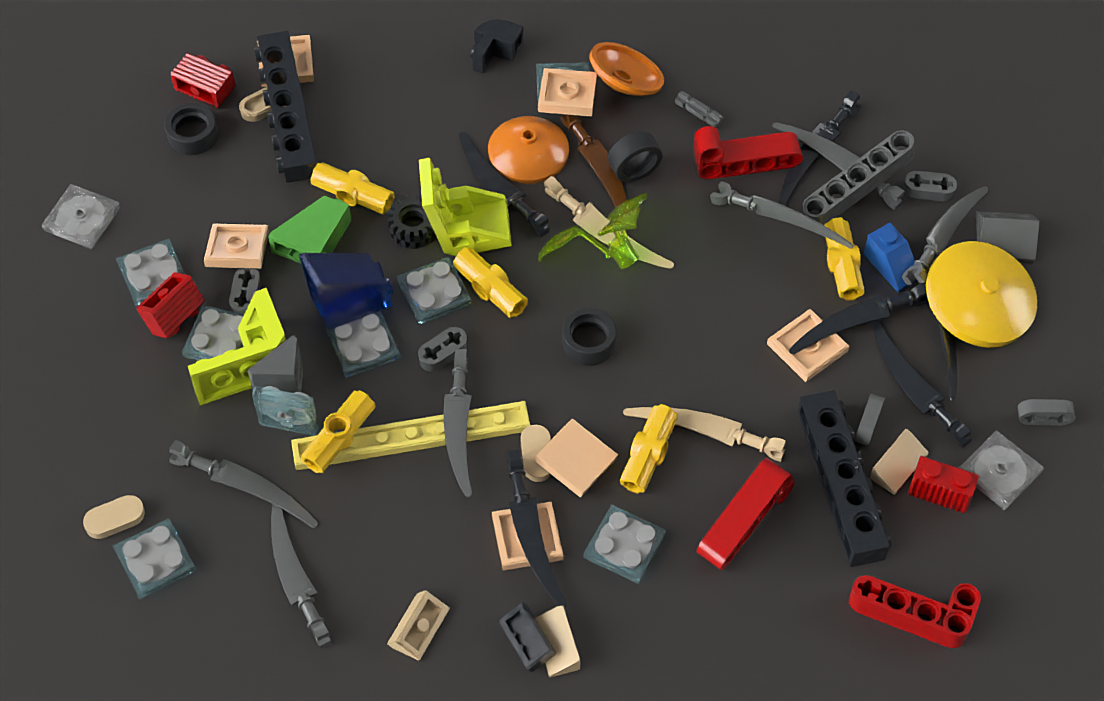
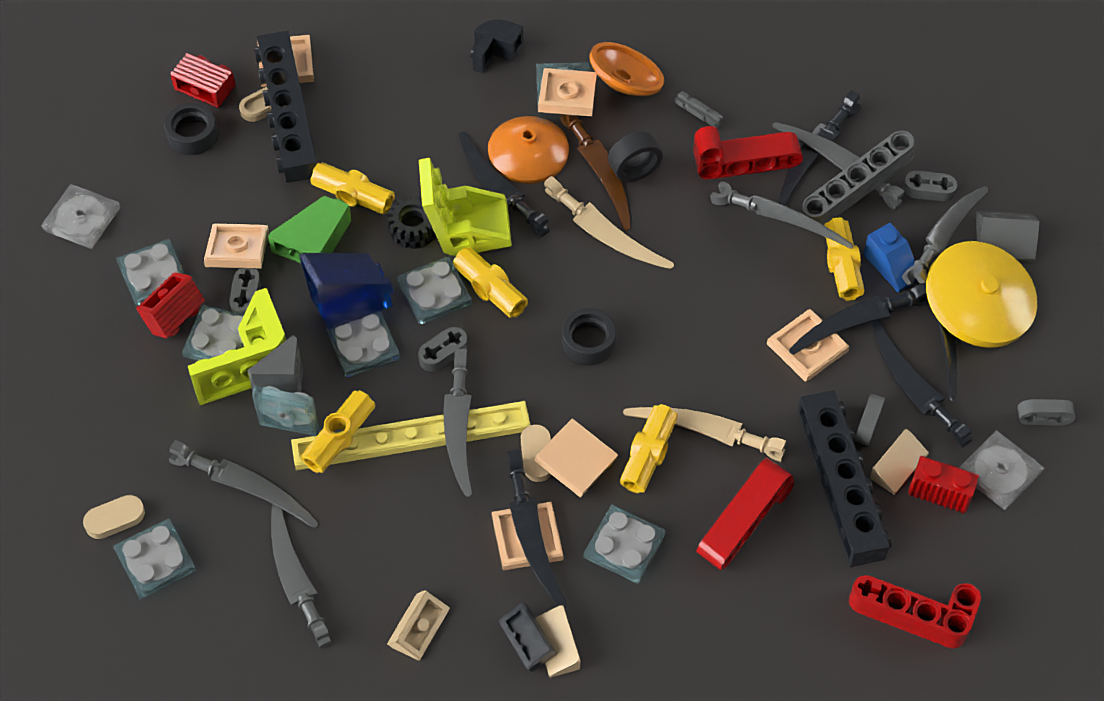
(621, 249): clear neon green plant -> none

